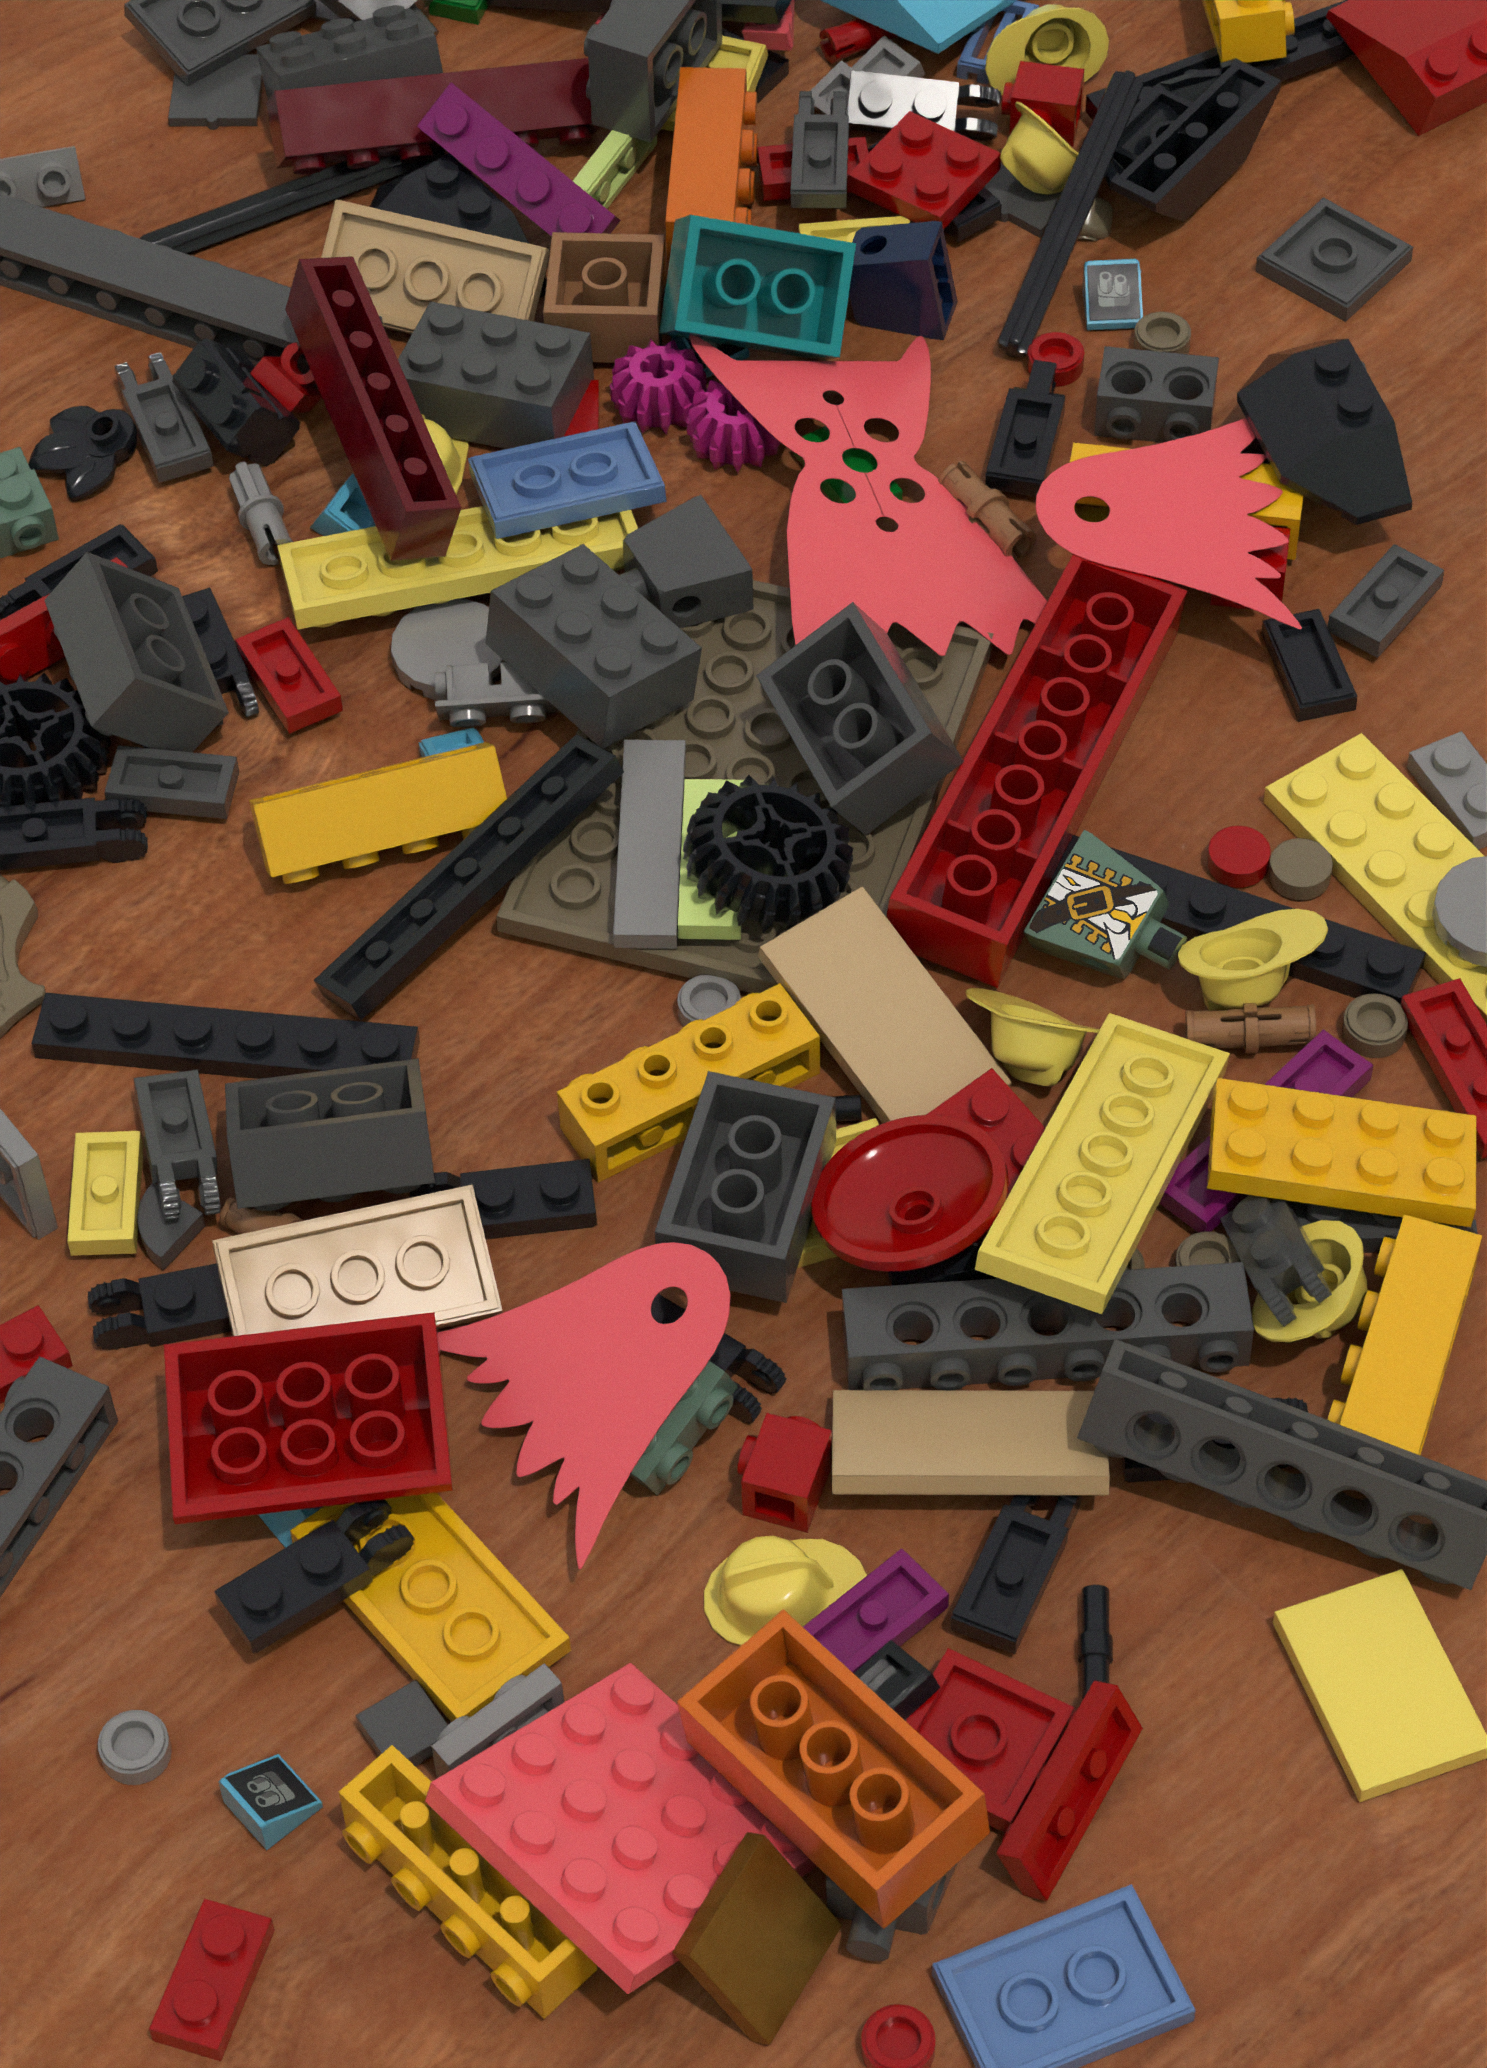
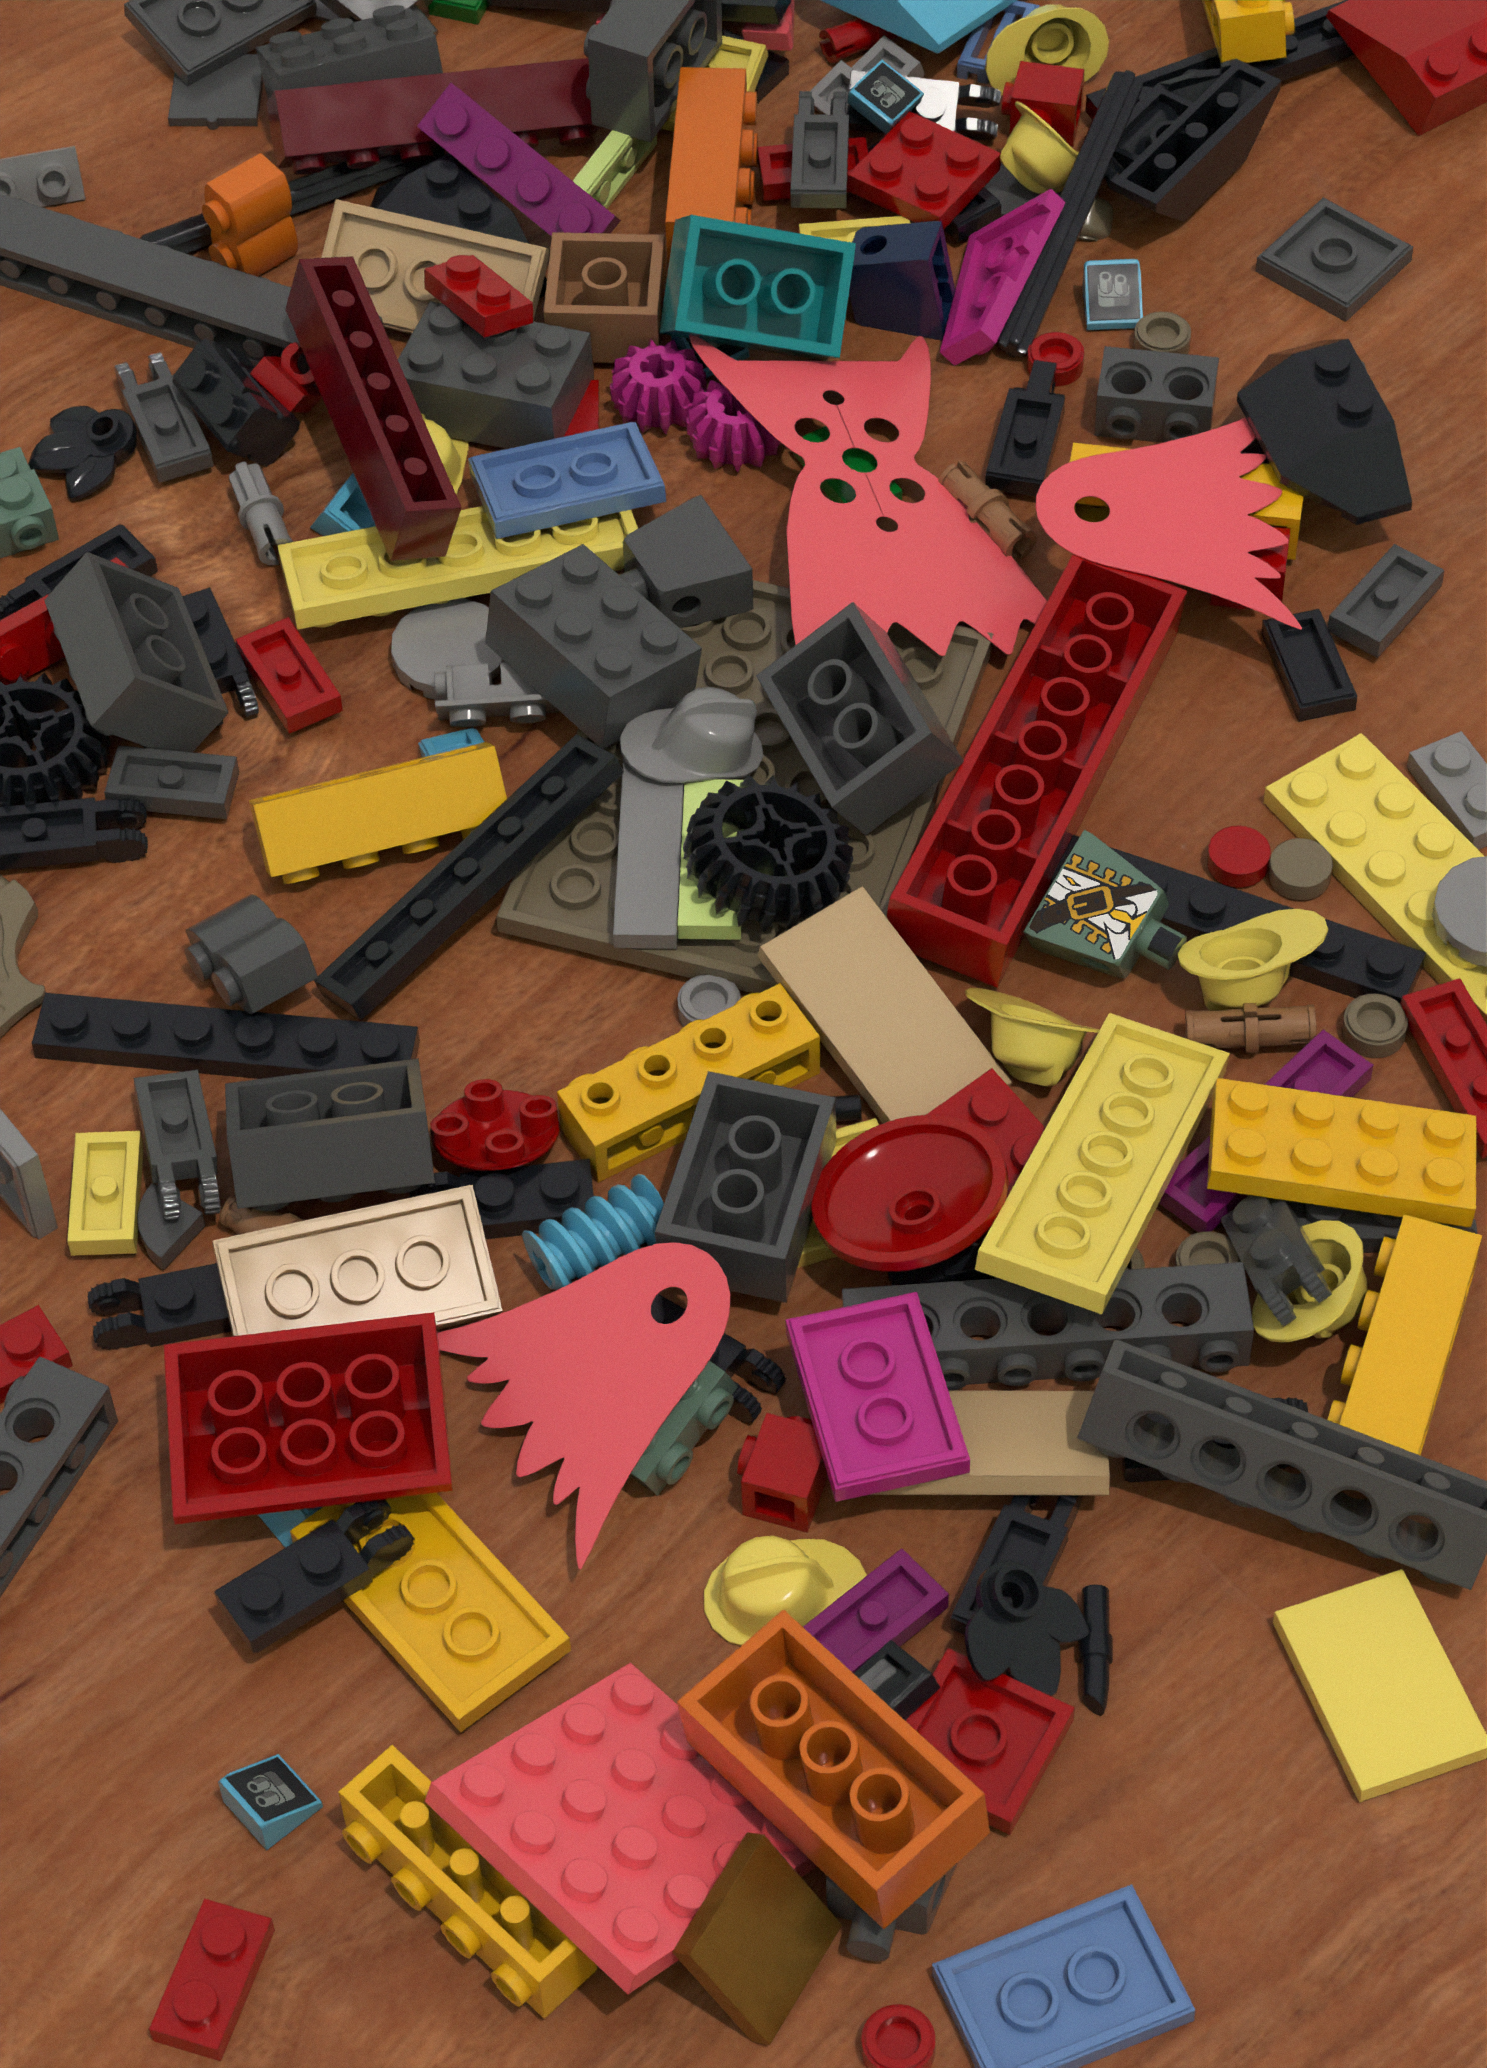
(134, 1747): light grey tile -> none
(249, 954): none -> dark grey brick
(250, 217): none -> orange brick
(405, 1721): dark grey tile -> none
(478, 295): none -> red plate
(495, 1127): none -> red dish
(512, 1708): light grey plate -> none
(597, 1235): none -> medium azure piece
(698, 740): none -> light grey piece
(877, 1396): none -> dark pink tile
(884, 96): none -> slope
(994, 275): none -> dark pink wing
(1025, 1636): none -> black plate
(1069, 1790): red plate -> none

